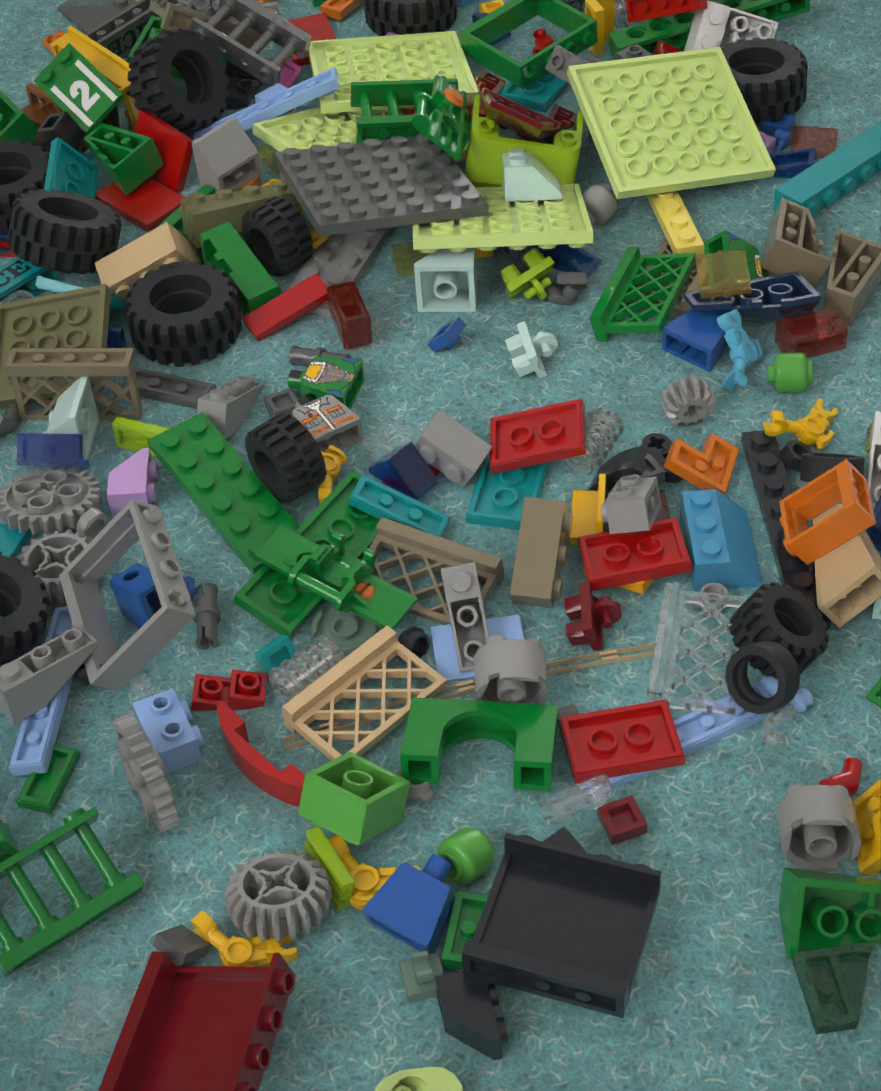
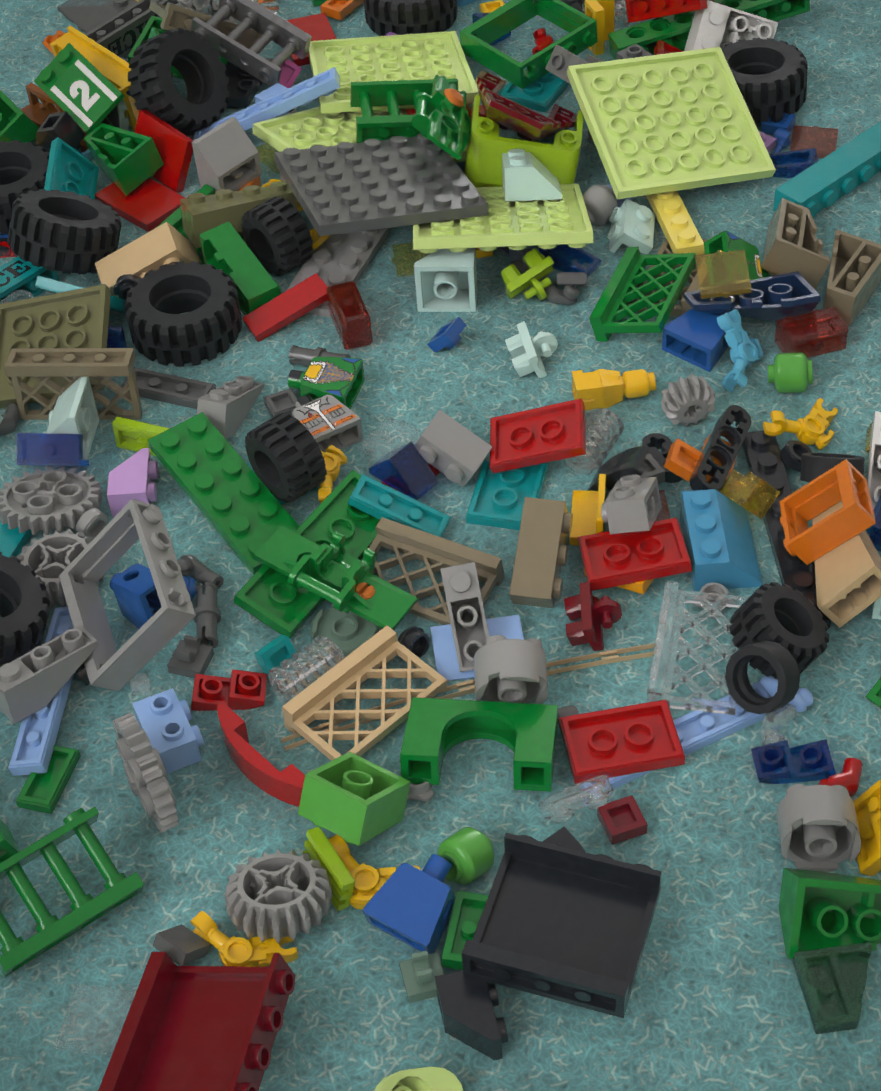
(123, 285): none -> black plate
(190, 657): none -> dark grey tile
(193, 567): none -> dark grey arm
(606, 387): none -> yellow piece
(632, 226): none -> light aqua bracket
(723, 452): none -> black beam
(749, 492): none -> clear yellow brick
(782, 765): none -> clear blue slope

